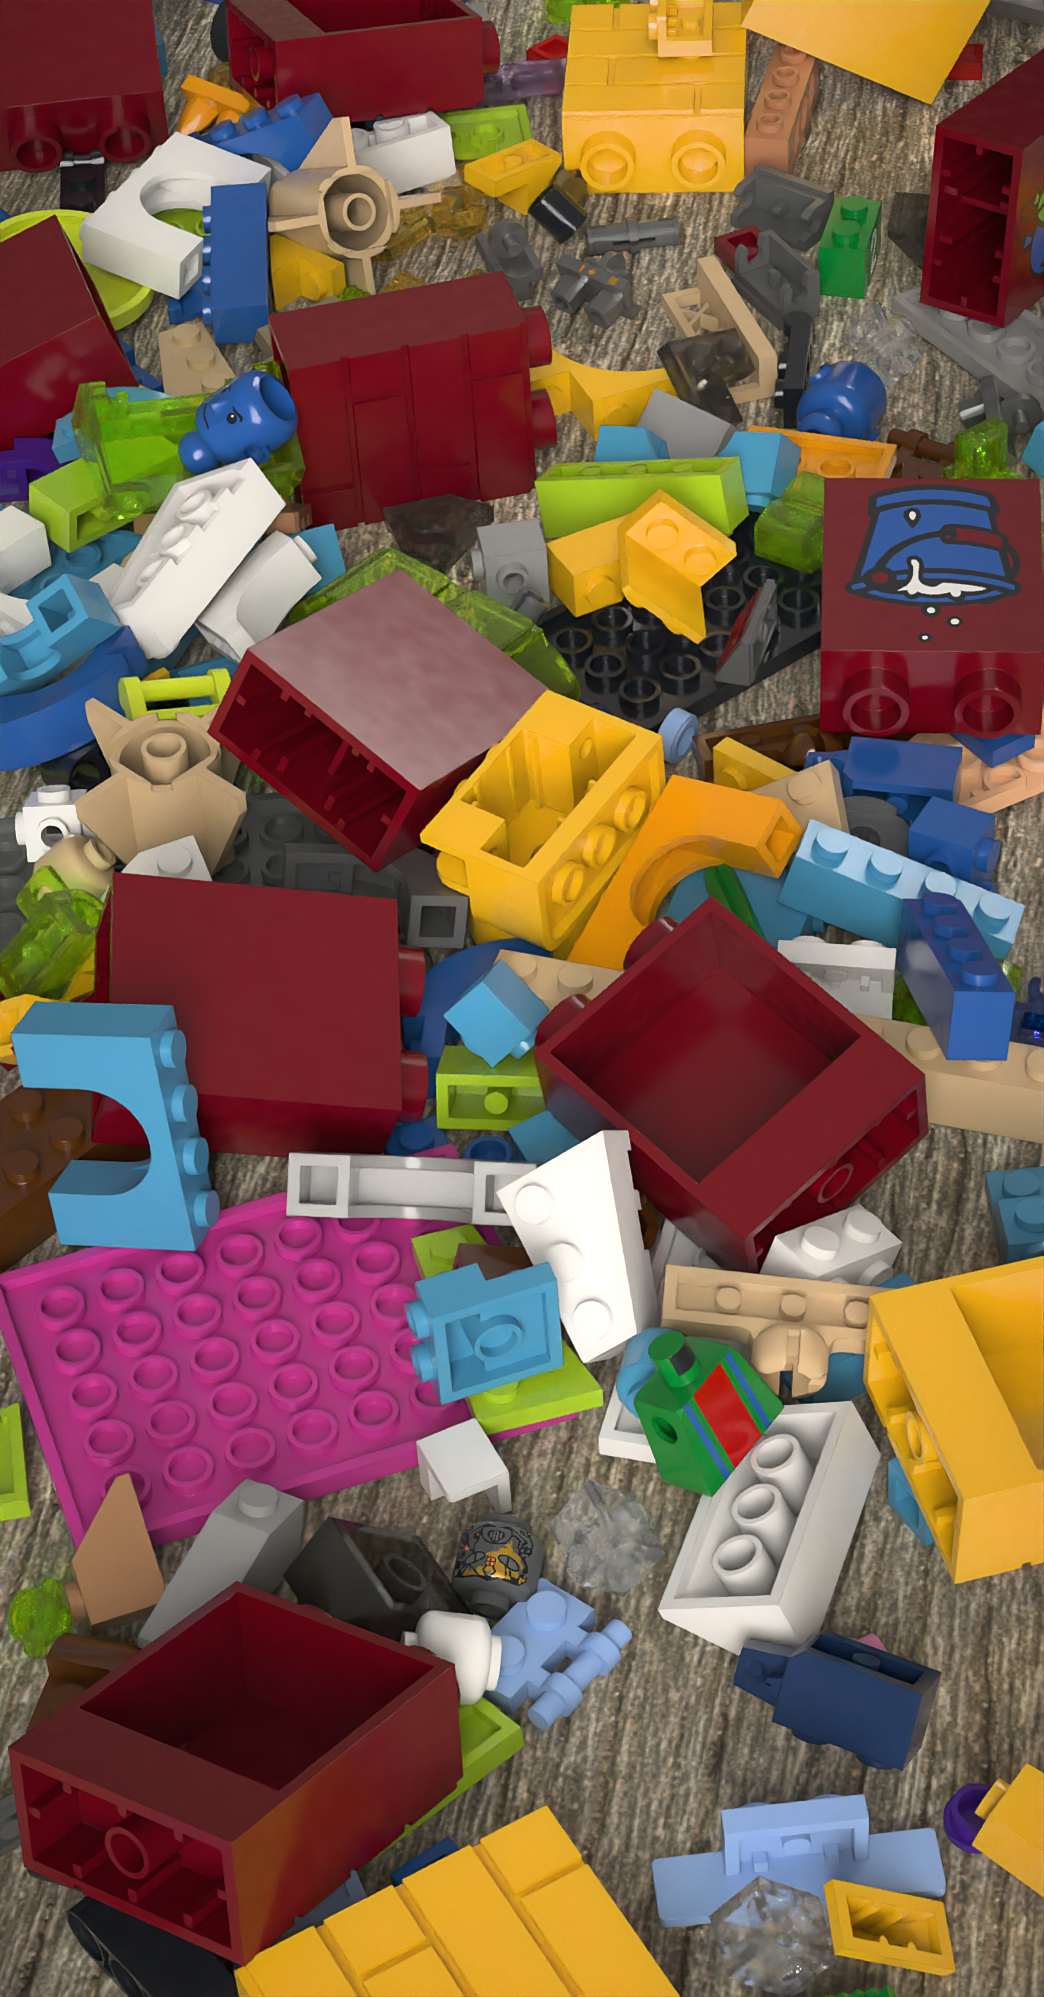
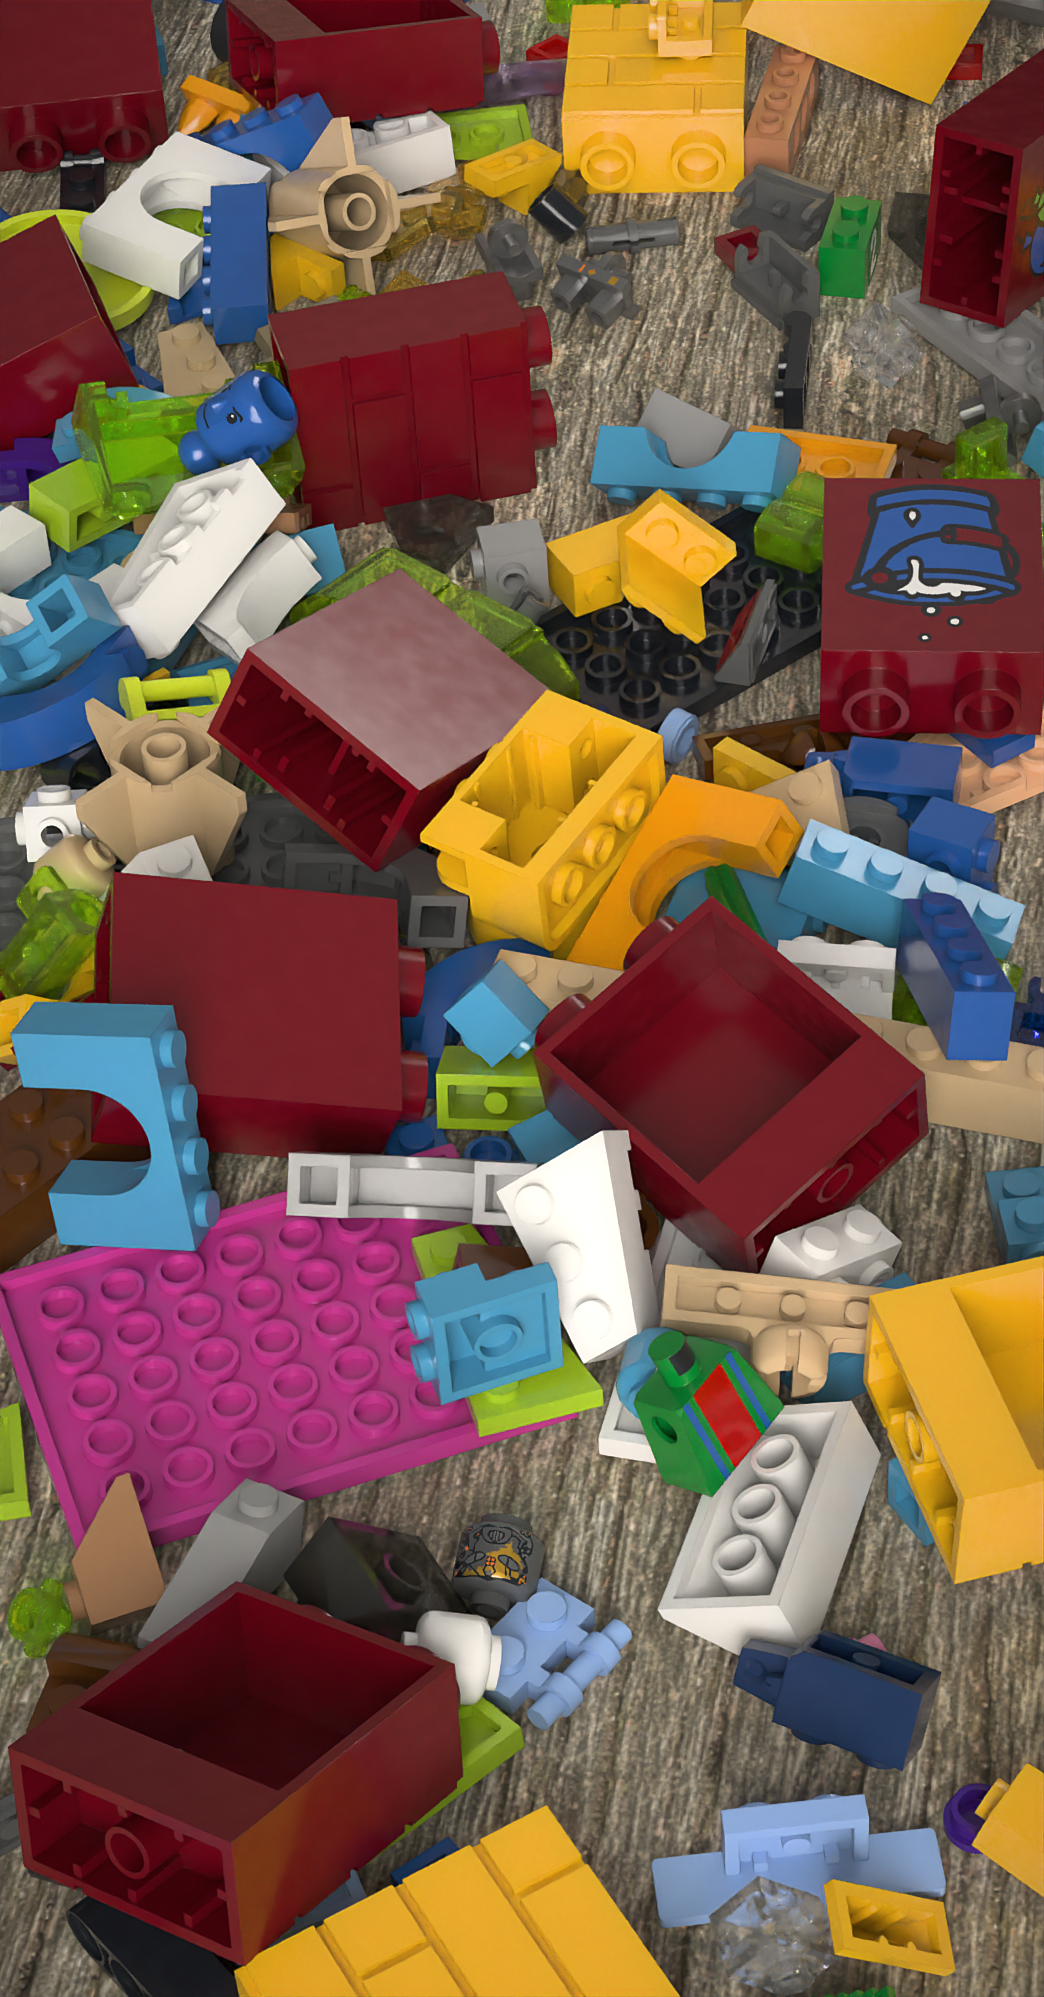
(462, 1464): white panel -> none
(596, 492): lime brick -> none
(598, 394): yellow arch -> none
(606, 1539): clear brick -> none
(703, 366): clear smoke plate -> none
(724, 310): tan fence -> none
(843, 402): blue piece -> none

